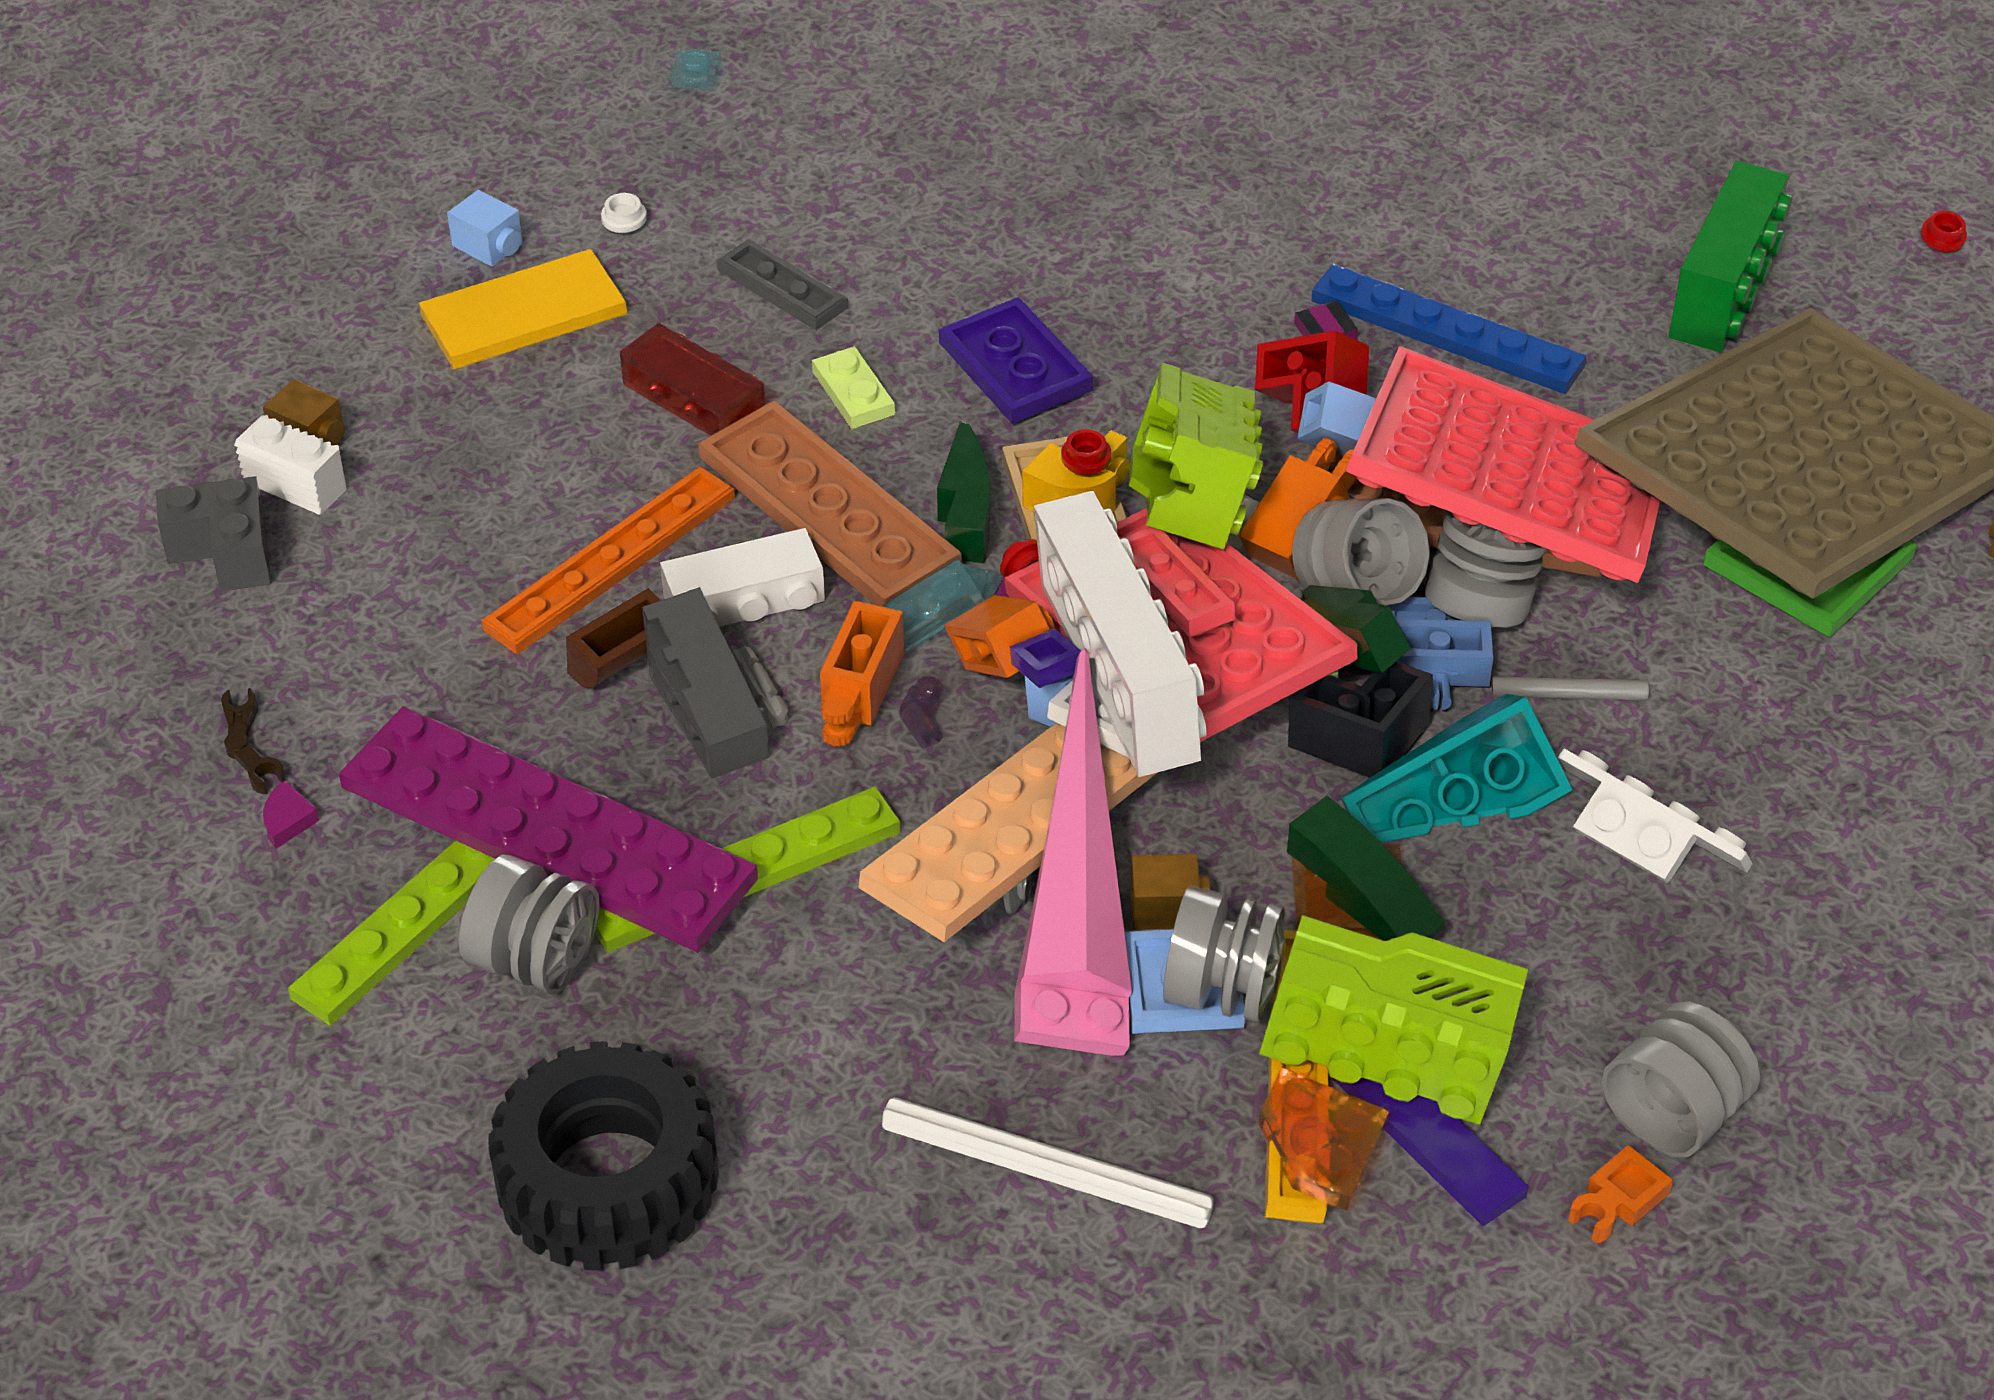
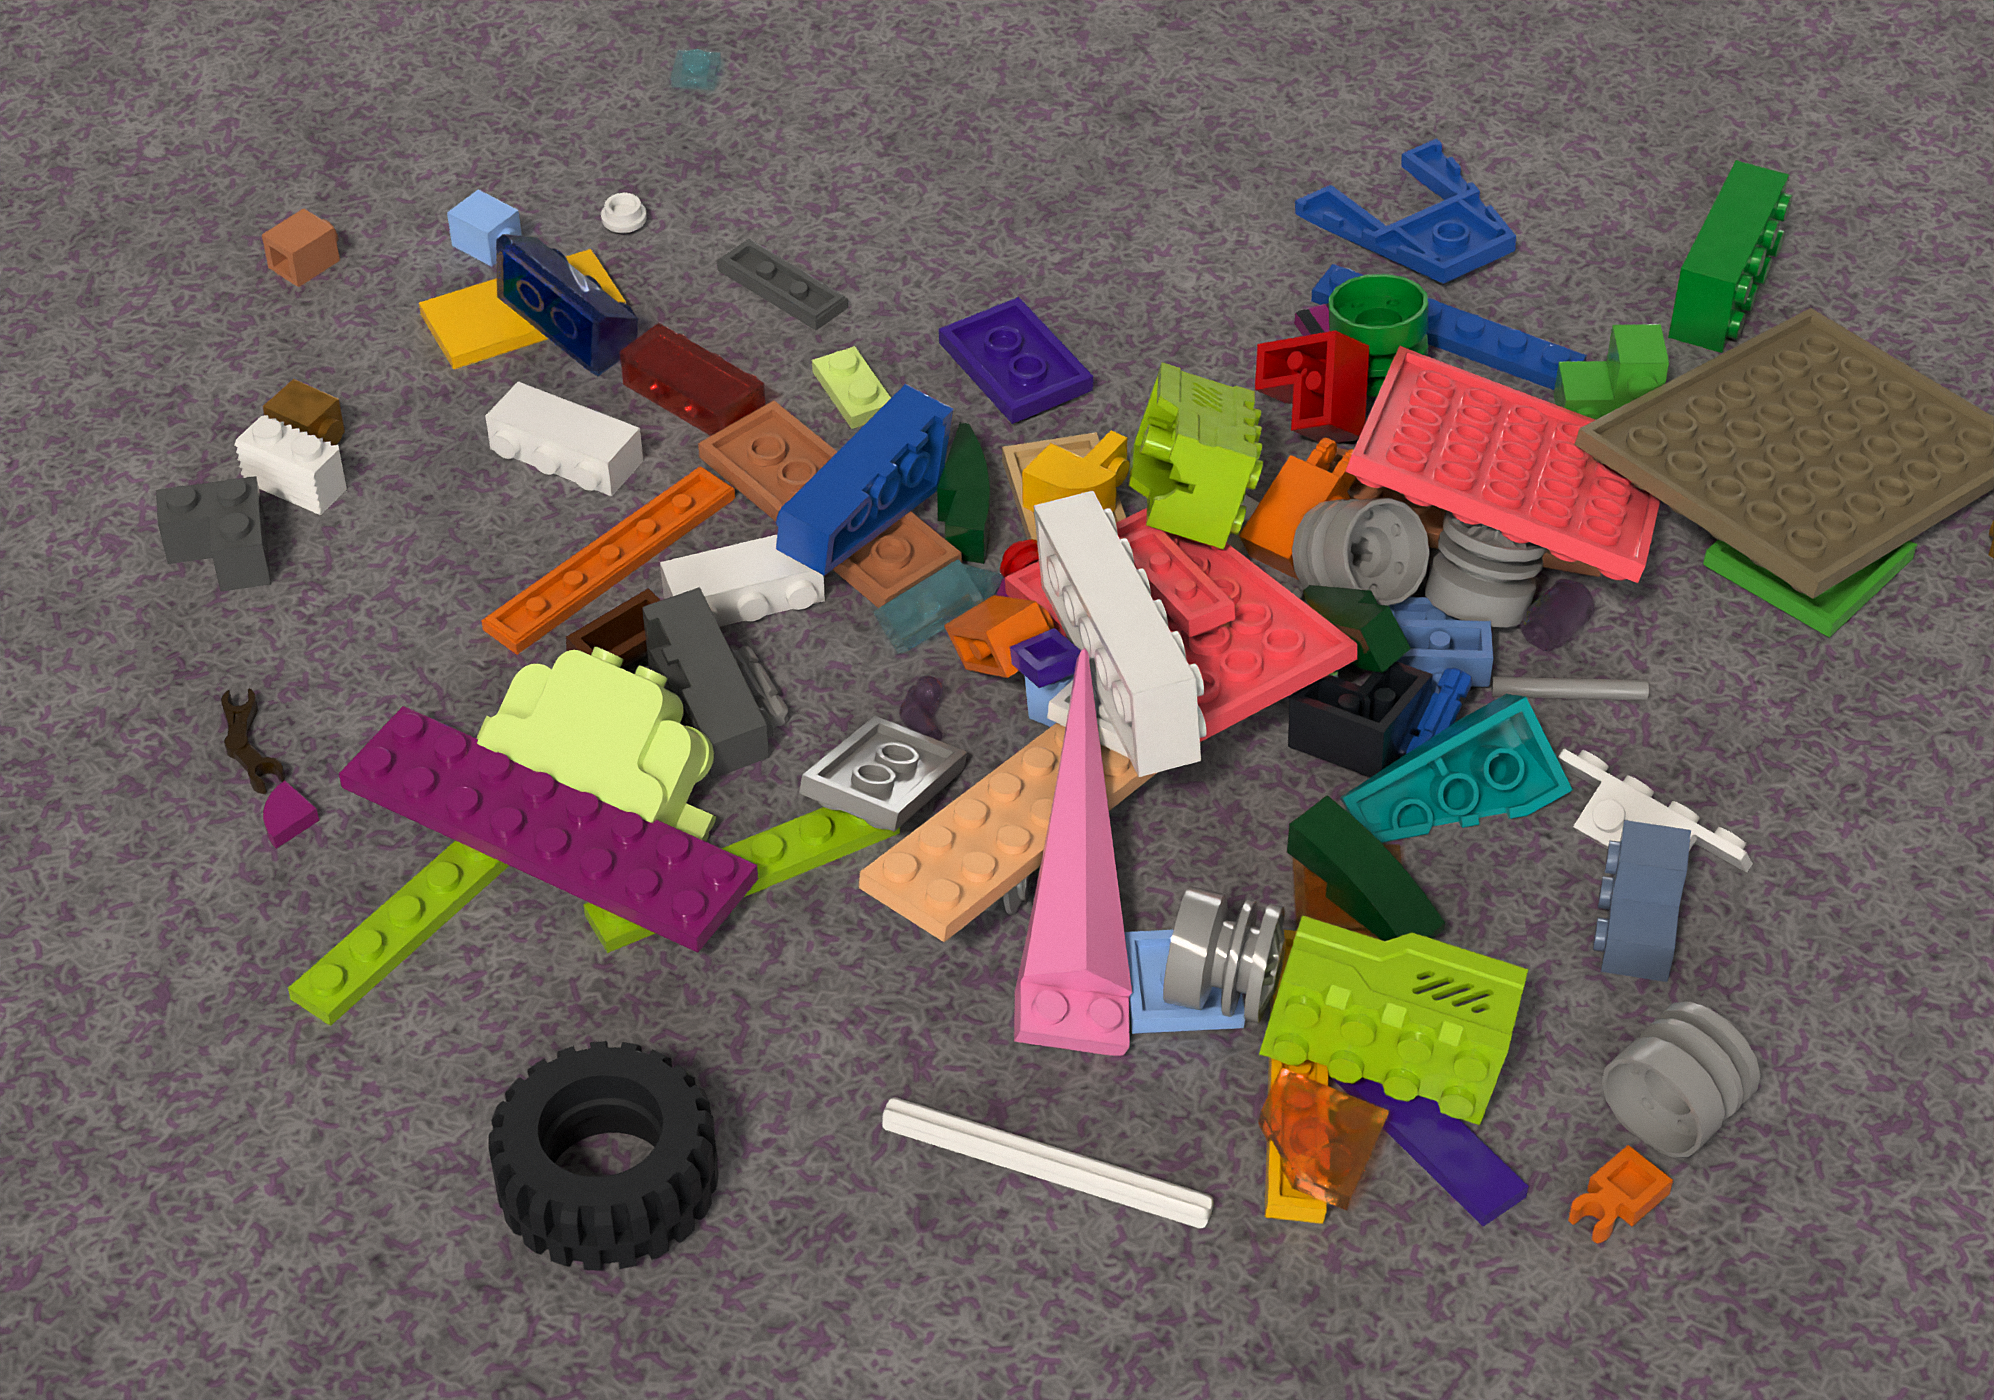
(301, 247): none -> nougat brick
(528, 924): light grey wheel -> none
(563, 302): none -> clear blue slope
(564, 439): none -> white brick
(605, 736): none -> yellowish green brick
(859, 670): orange hinge -> none
(868, 482): none -> blue wedge
(883, 773): none -> light grey plate
(1086, 452): red plate -> none
(1159, 887): pearl gold brick -> none
(1334, 414): light blue brick -> none
(1383, 314): none -> green wheel
(1435, 241): none -> blue wing
(1443, 706): none -> blue axle
(1557, 614): none -> clear purple brick
(1633, 367): none -> bright green brick
(1642, 900): none -> sand blue brick
(1944, 231): red plate -> none

